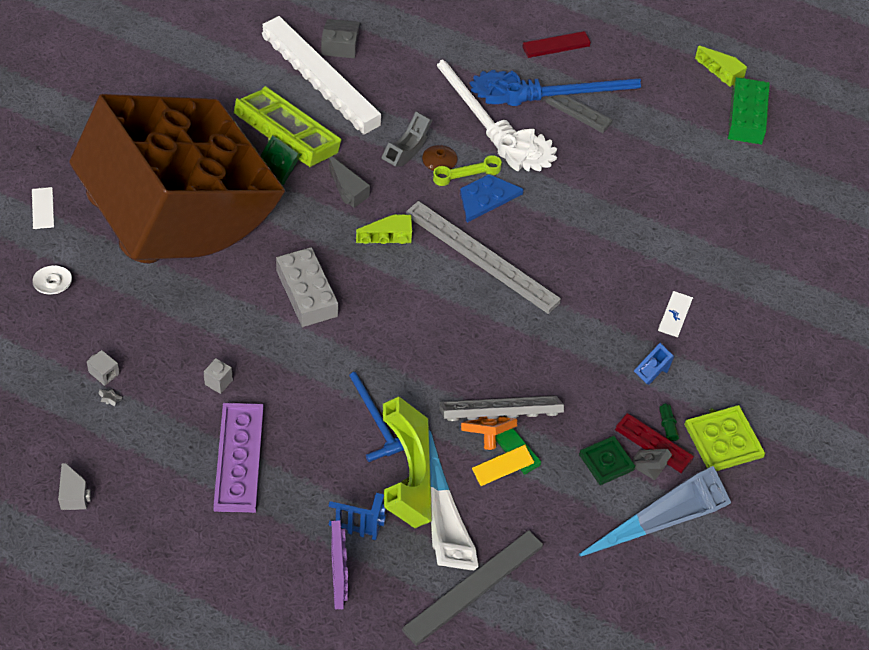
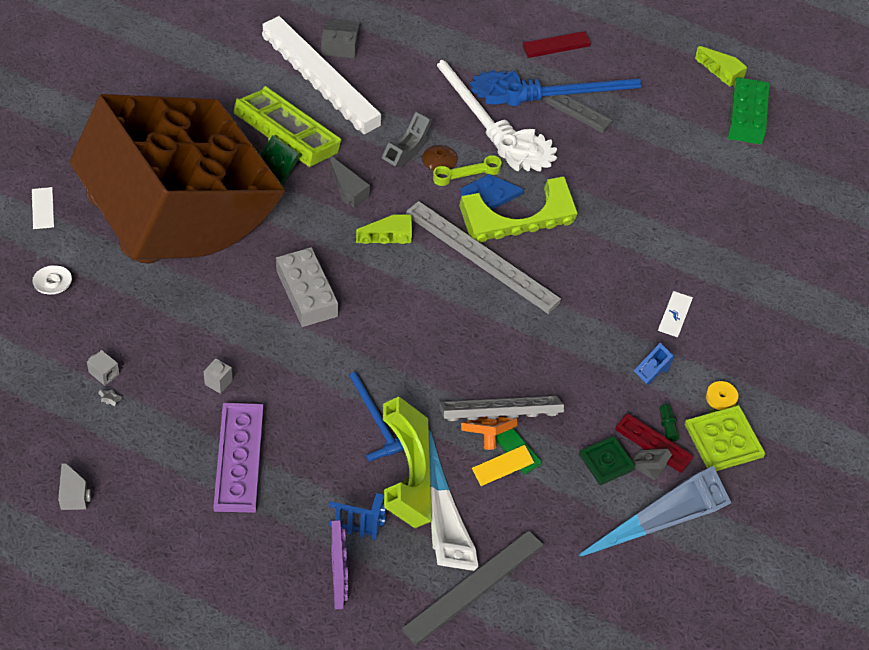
(486, 224): none -> lime arch
(721, 388): none -> yellow piece

